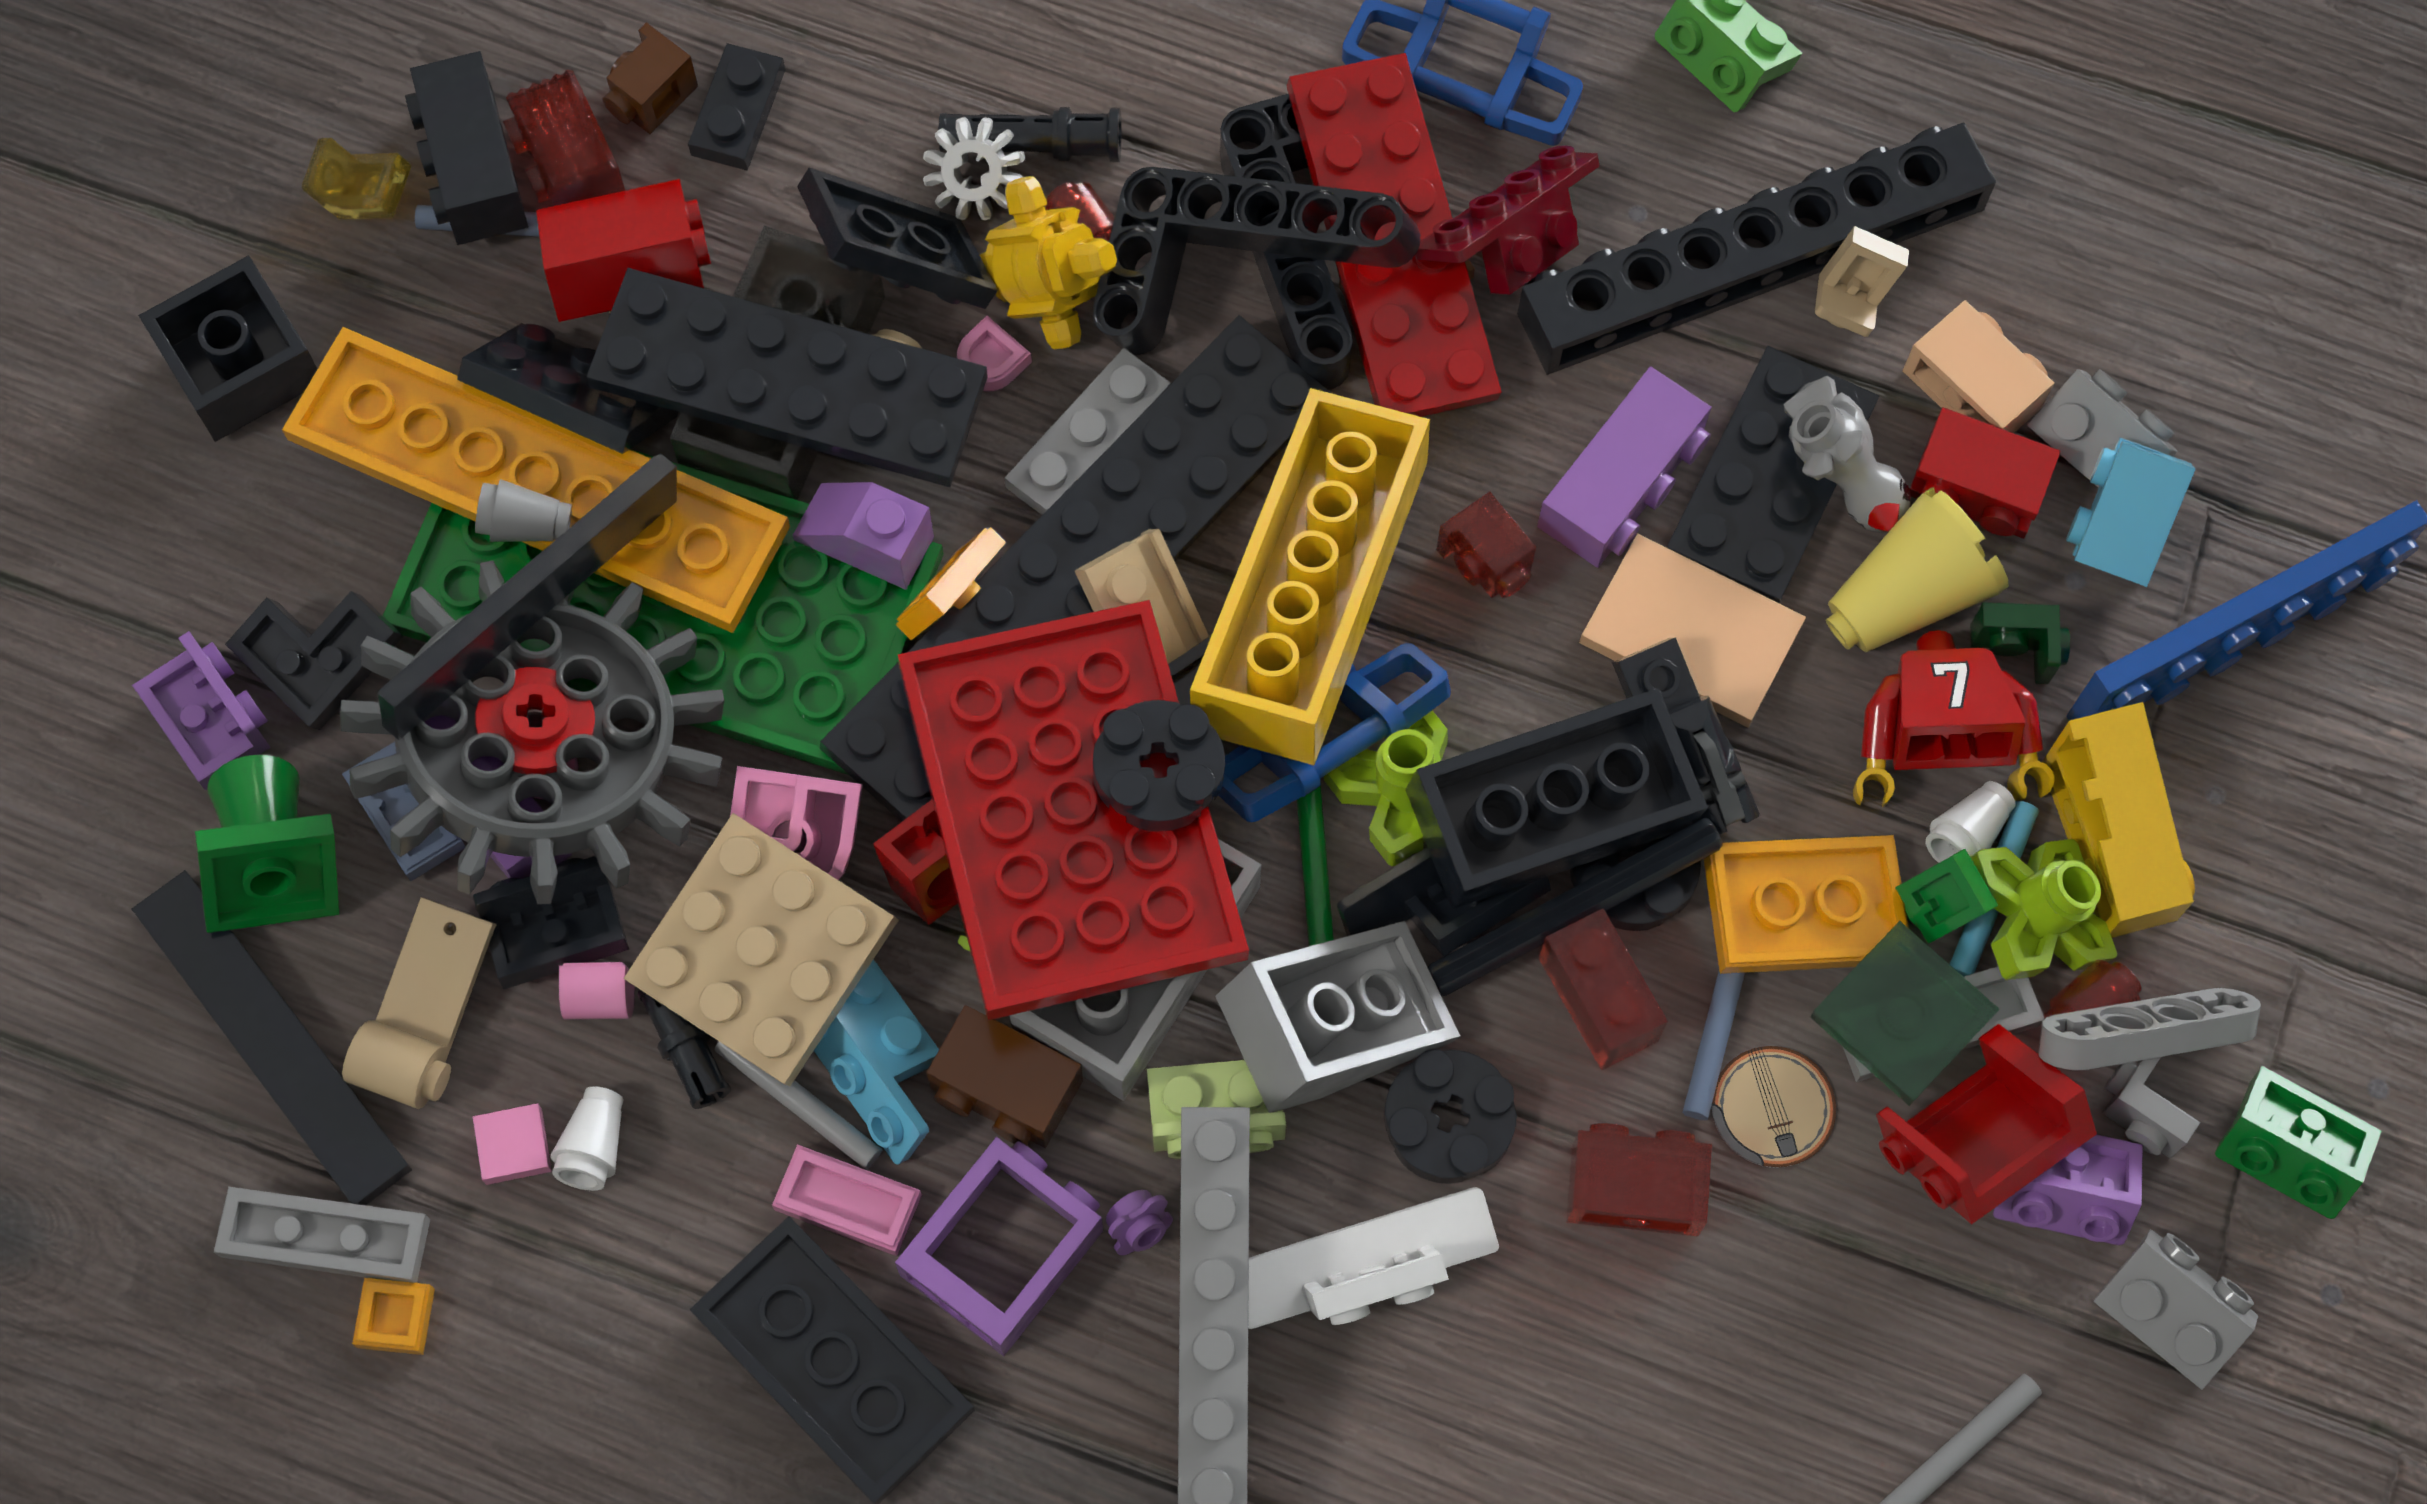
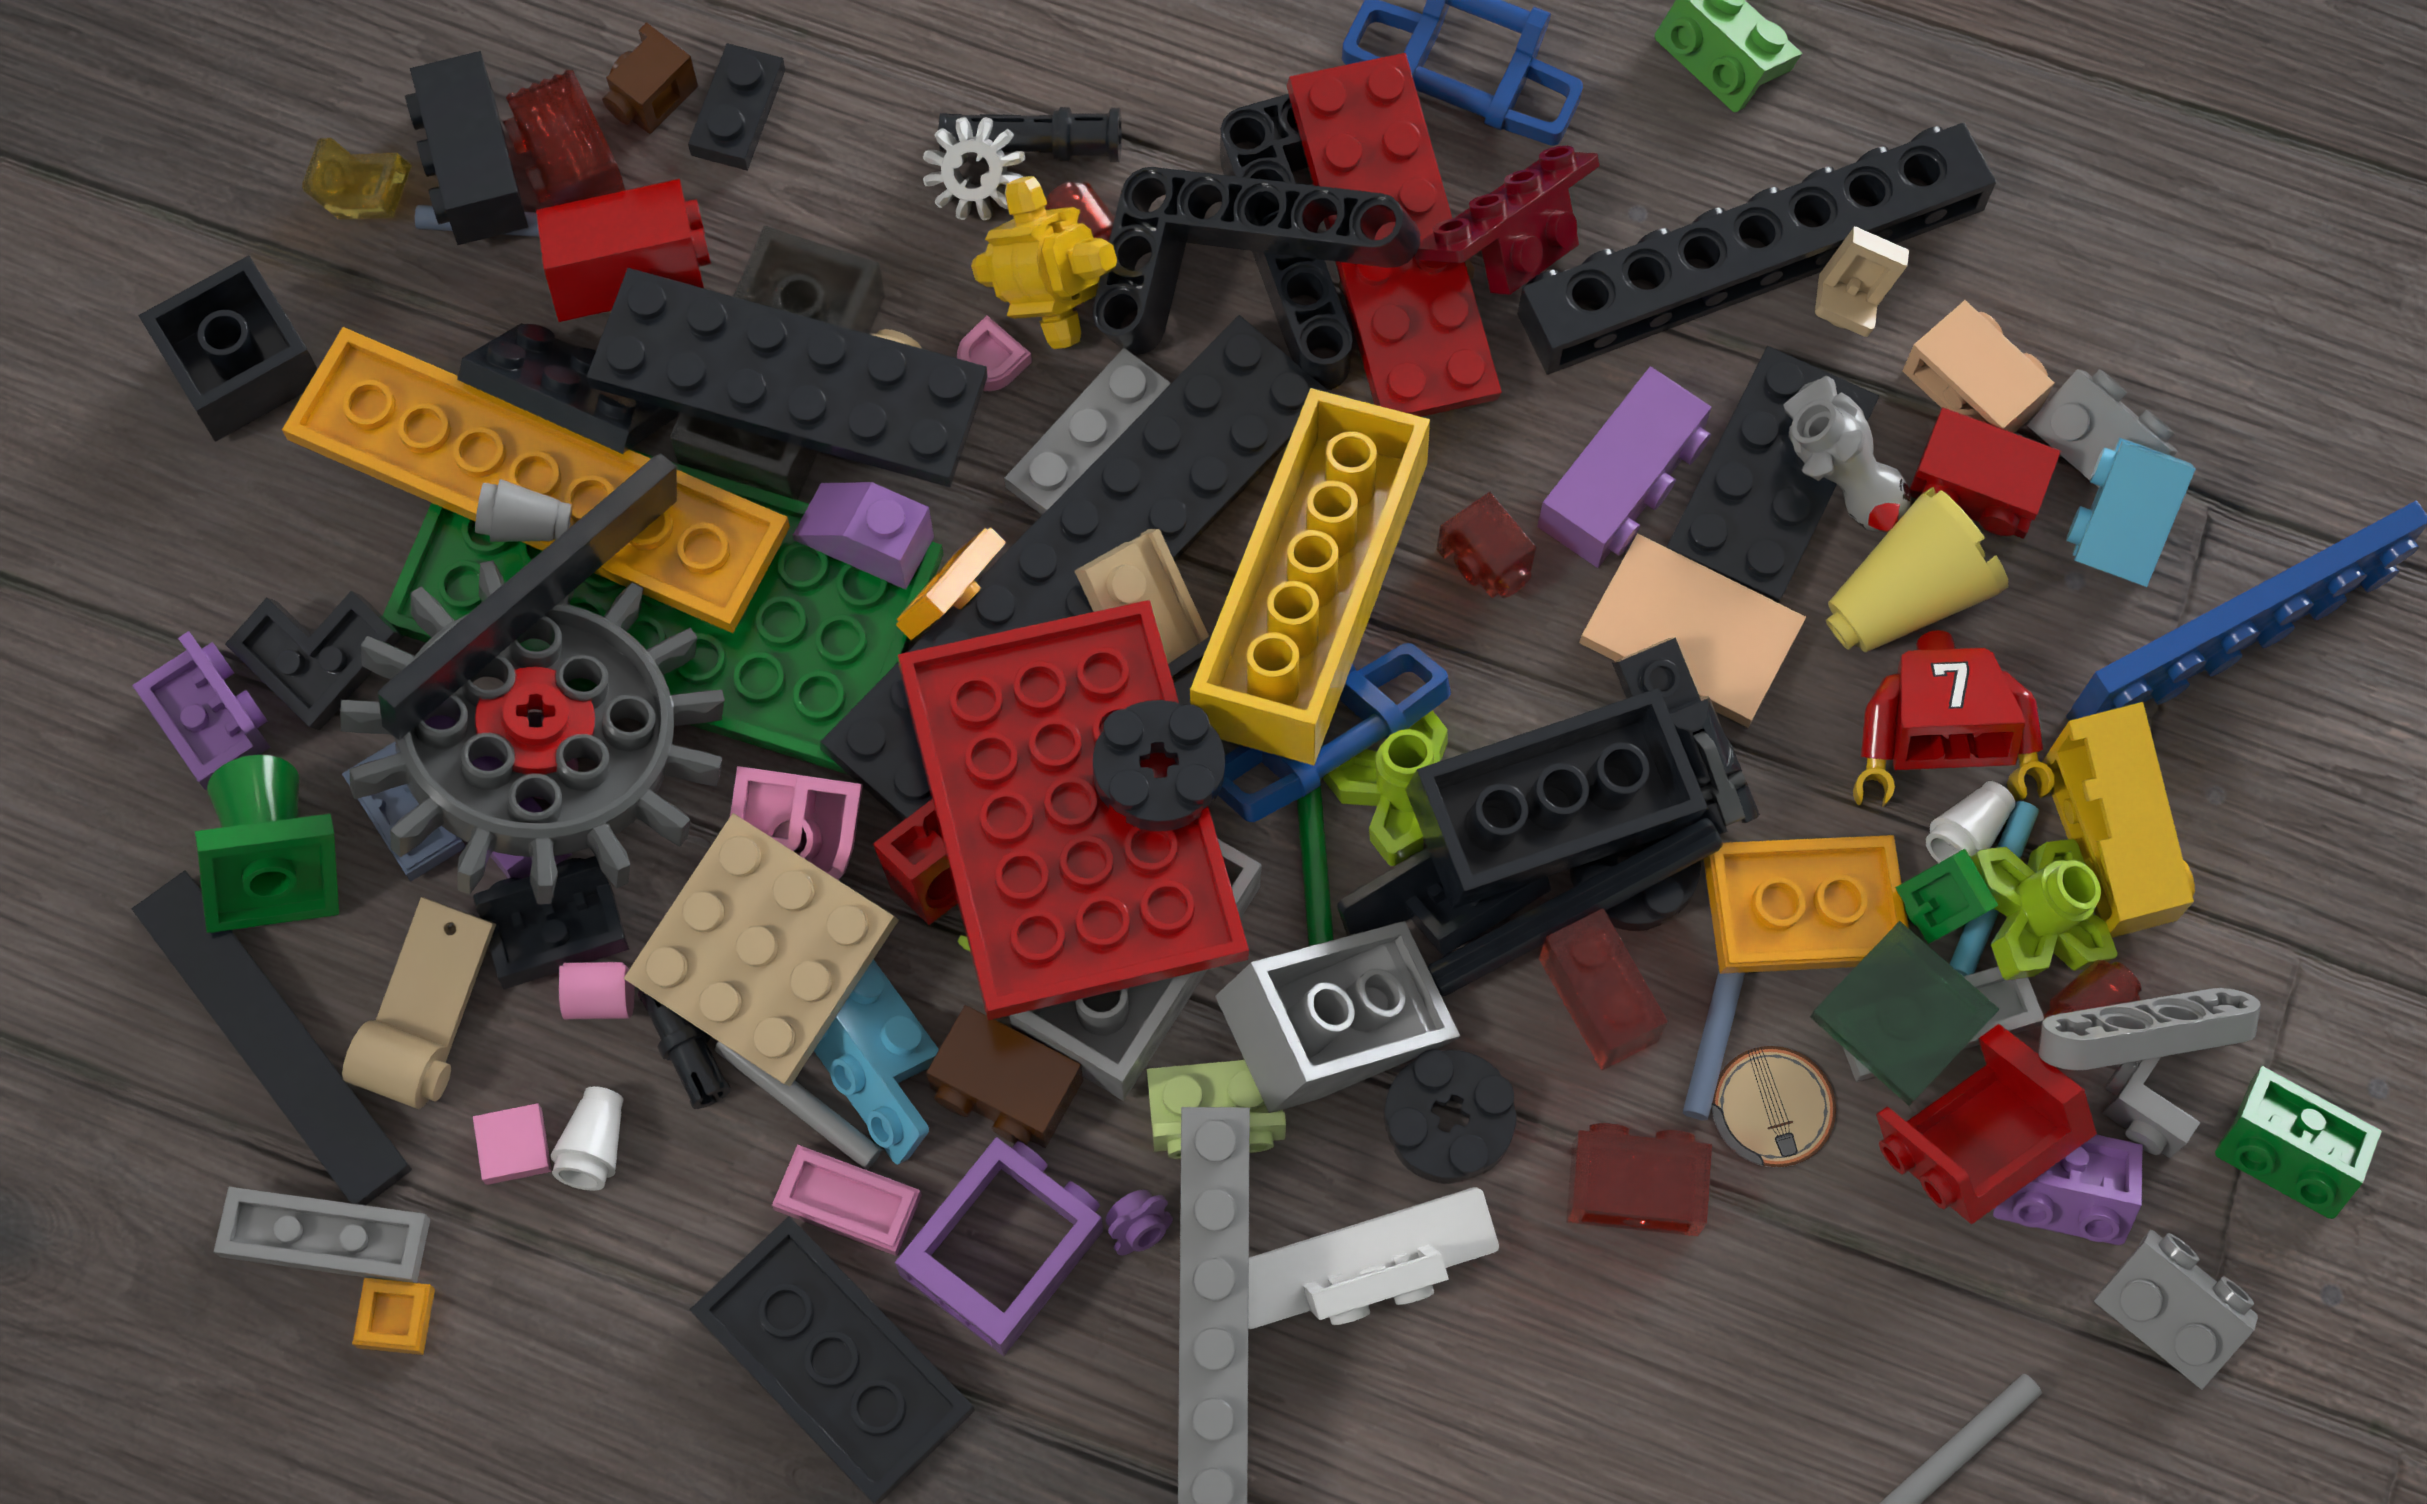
(896, 239): black plate -> none
(2016, 628): dark green bracket -> none

